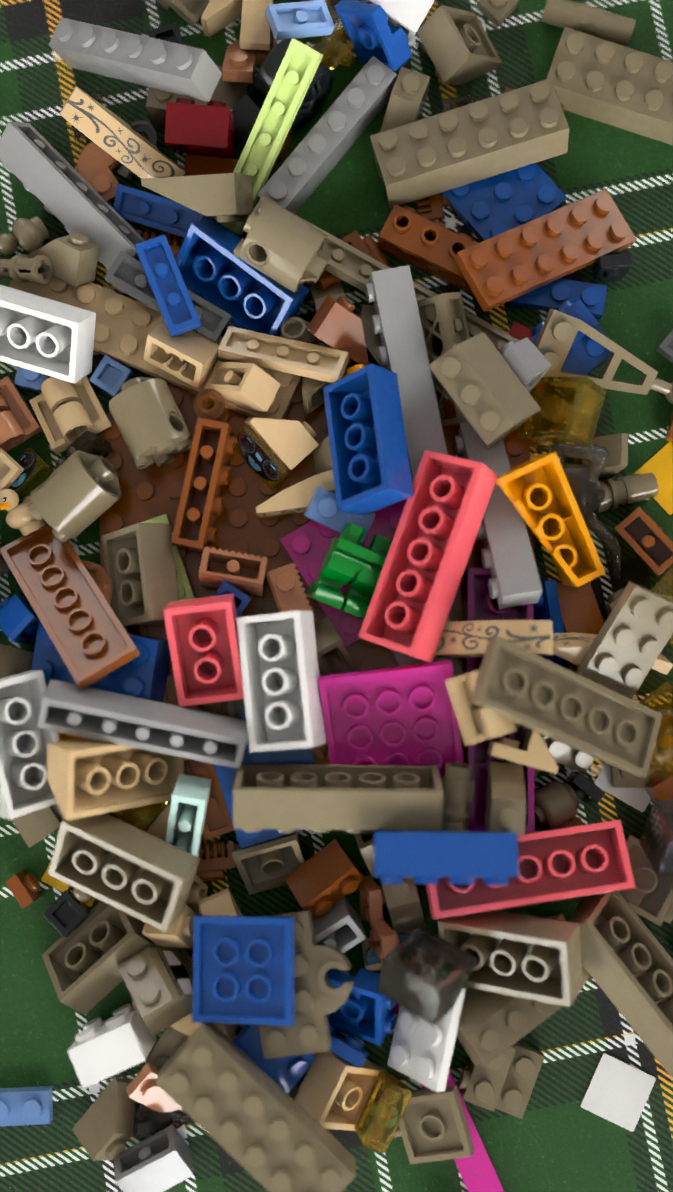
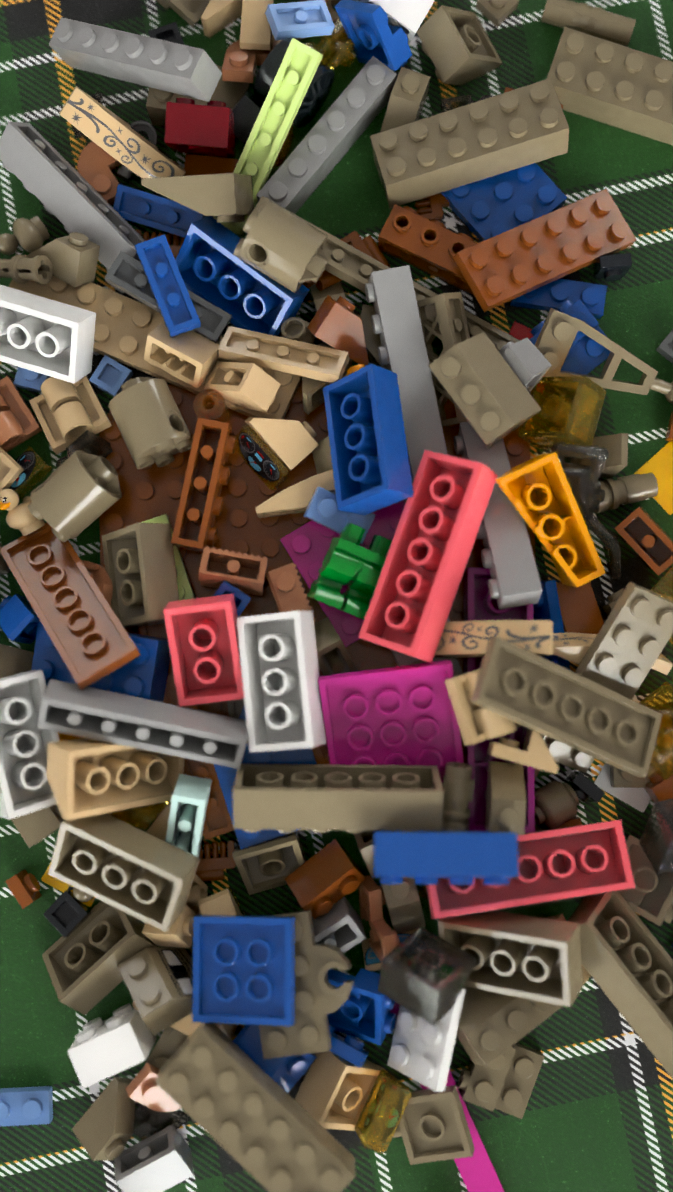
(618, 1092): white sticker -> none

